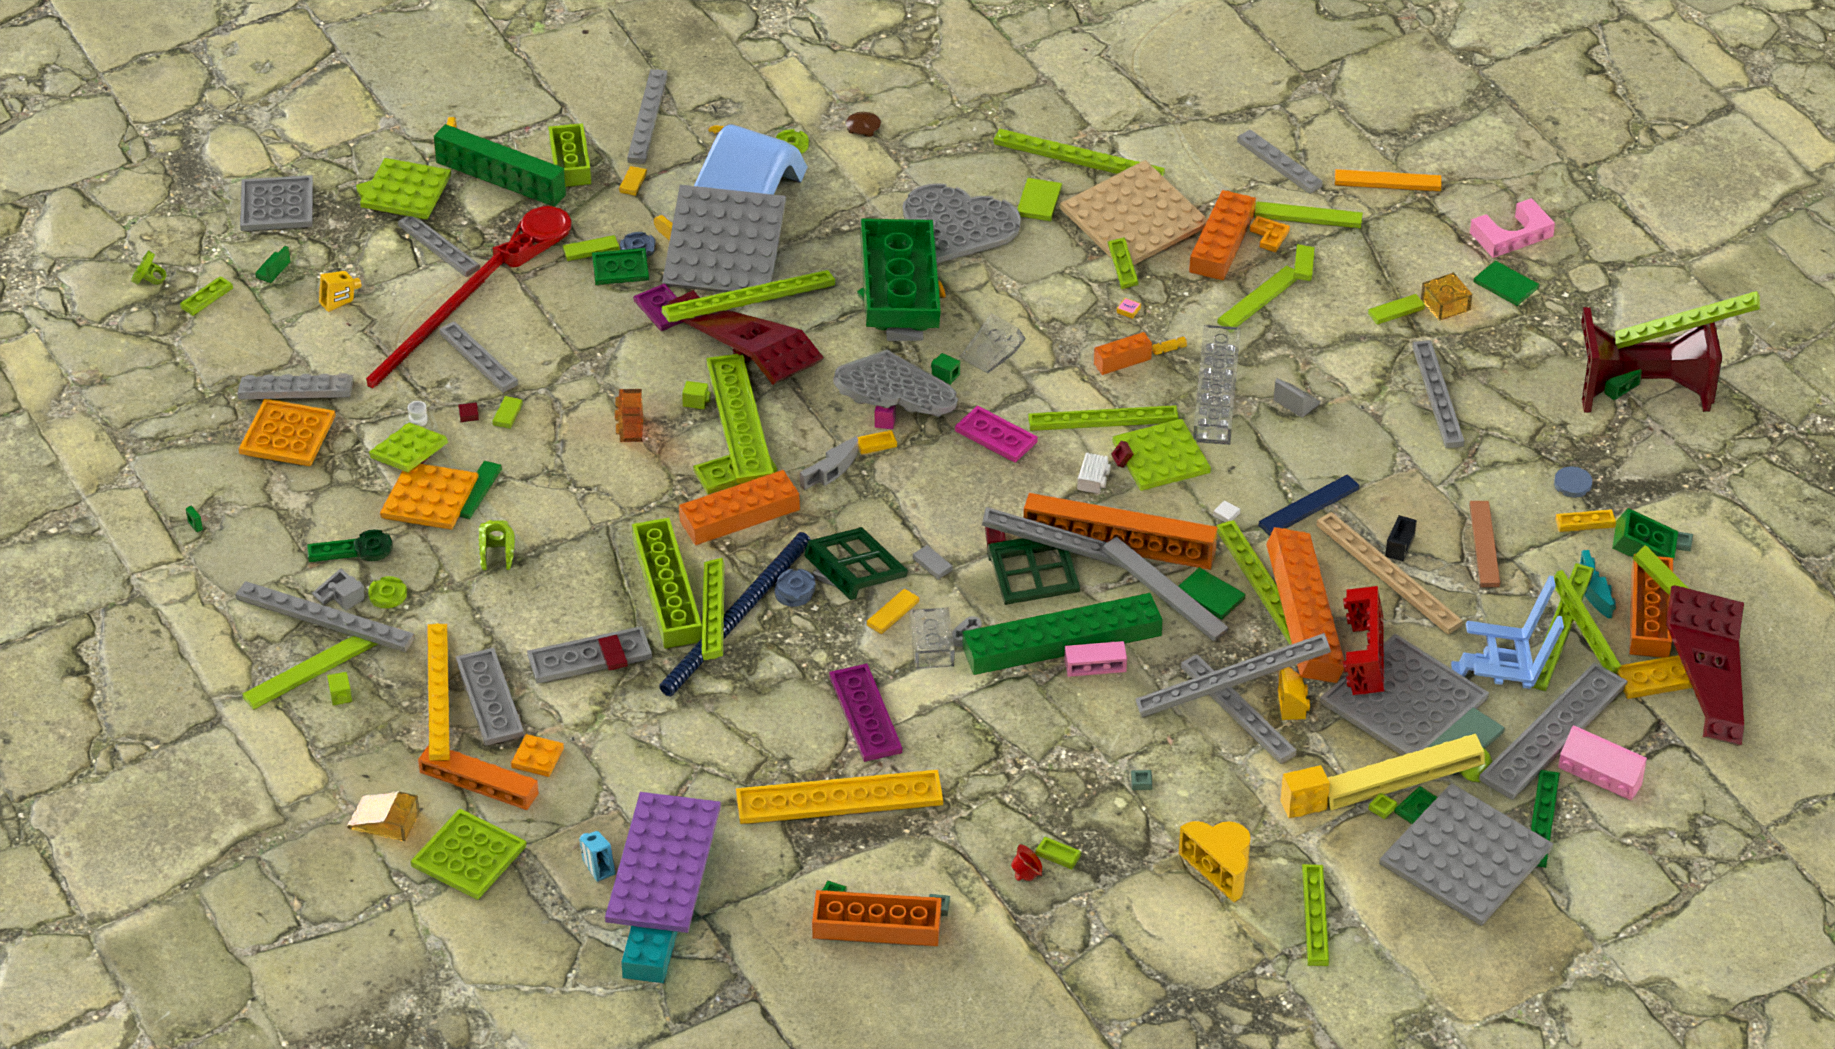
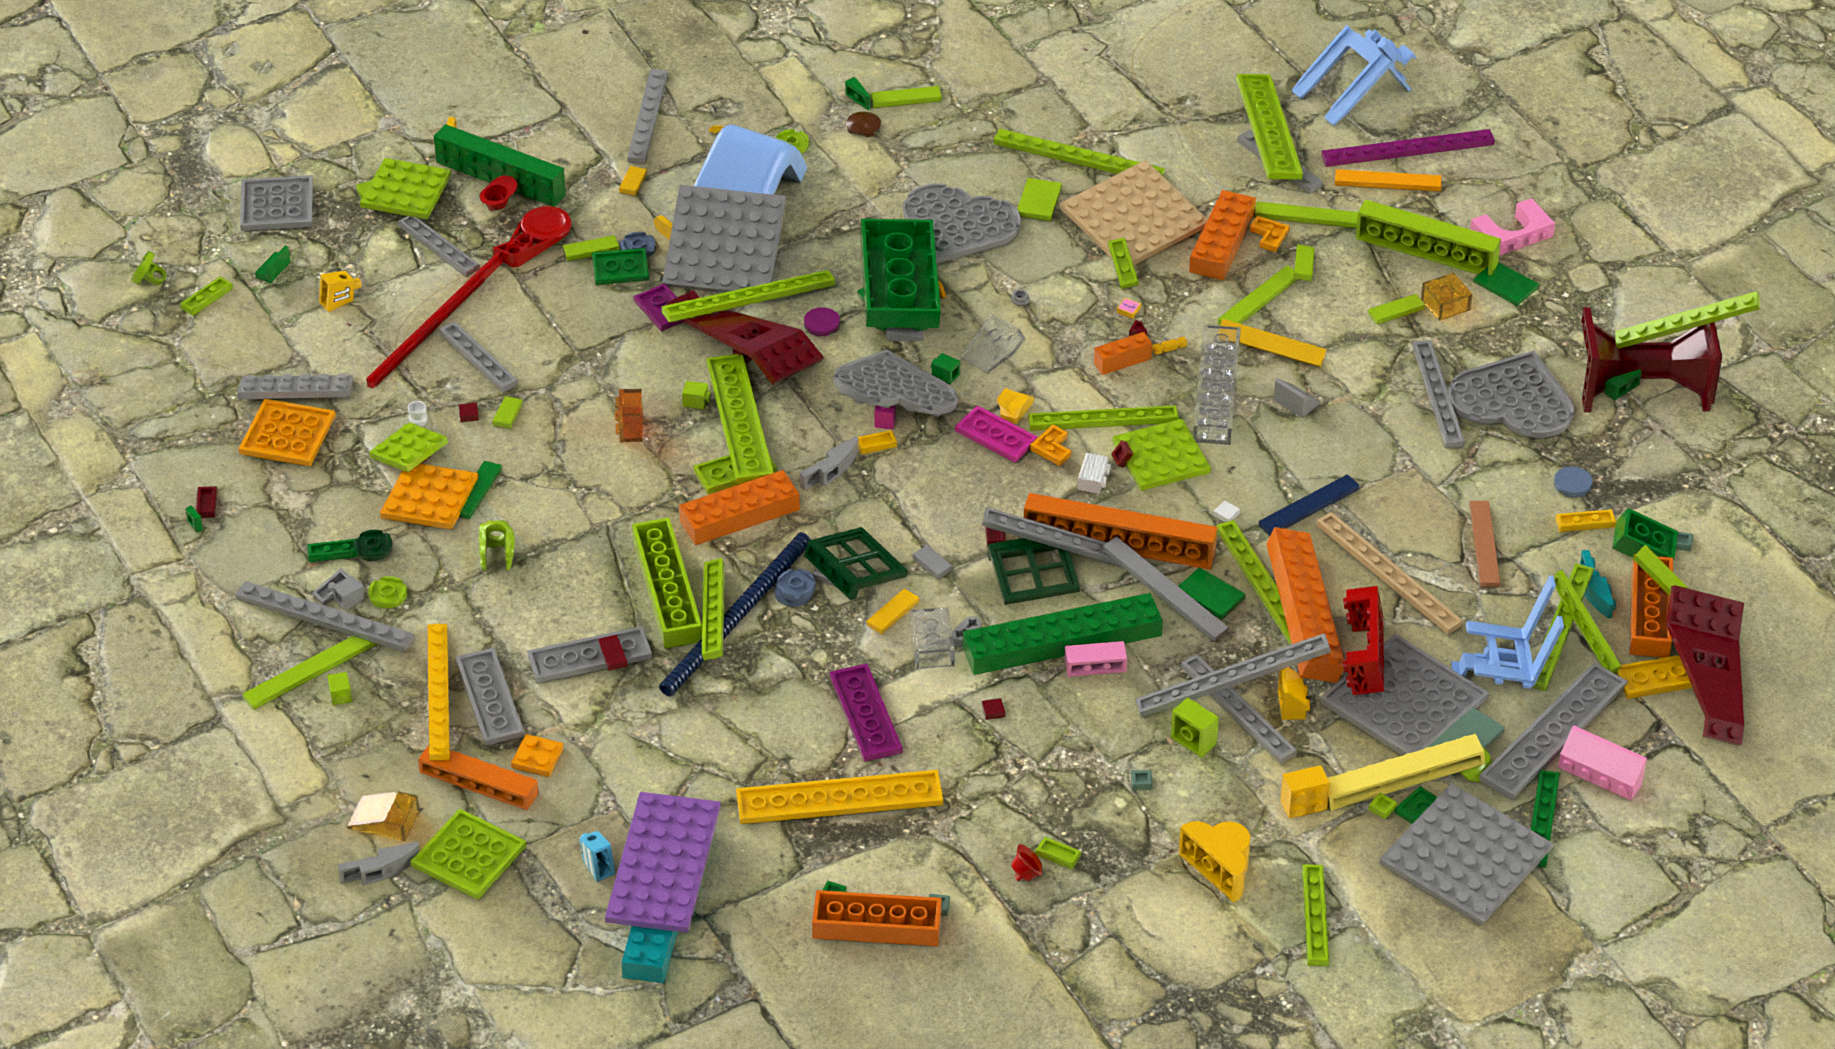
(206, 501): none -> dark red tile
(375, 869): none -> light grey slope
(498, 192): none -> red piece
(570, 151): lime brick -> none
(821, 321): none -> magenta tile
(857, 92): none -> green slope
(906, 96): none -> lime tile
(993, 708): none -> dark red tile
(1013, 405): none -> yellow slope
(1020, 297): none -> light grey plate
(1049, 445): none -> light orange plate
(1137, 328): none -> dark red tile
(1194, 727): none -> lime brick
(1269, 126): none -> lime plate
(1278, 344): none -> yellow tile
(1374, 48): none -> light blue piece
(1401, 538): black panel -> none
(1407, 147): none -> magenta plate
(1427, 238): none -> lime brick
(1513, 392): none -> light grey plate

